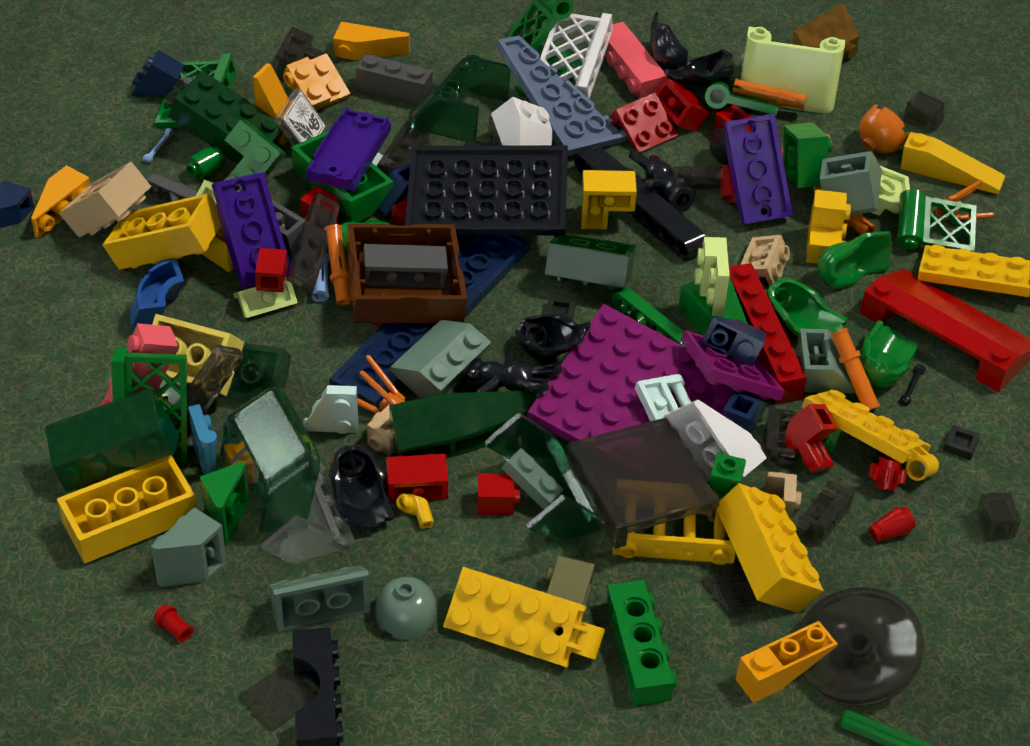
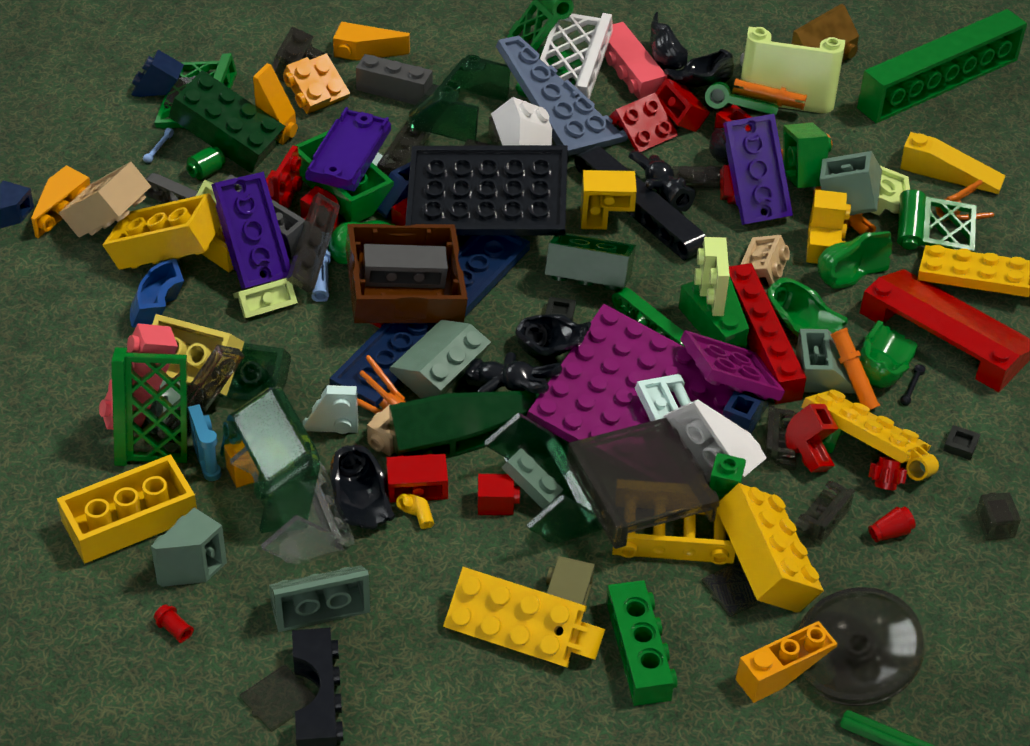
(110, 439): dark green slope -> none
(226, 496): green slope -> none
(258, 150): green brick -> none
(271, 270): red brick -> none
(286, 179): none -> red bracket
(299, 119): tile -> none
(338, 265): orange pin -> none
(406, 608): sand green cylinder -> none
(734, 339): dark blue slope -> none
(784, 486): tan bracket -> none
(882, 131): orange cylinder -> none
(924, 112): clear smoke brick -> none
(941, 65): none -> green brick

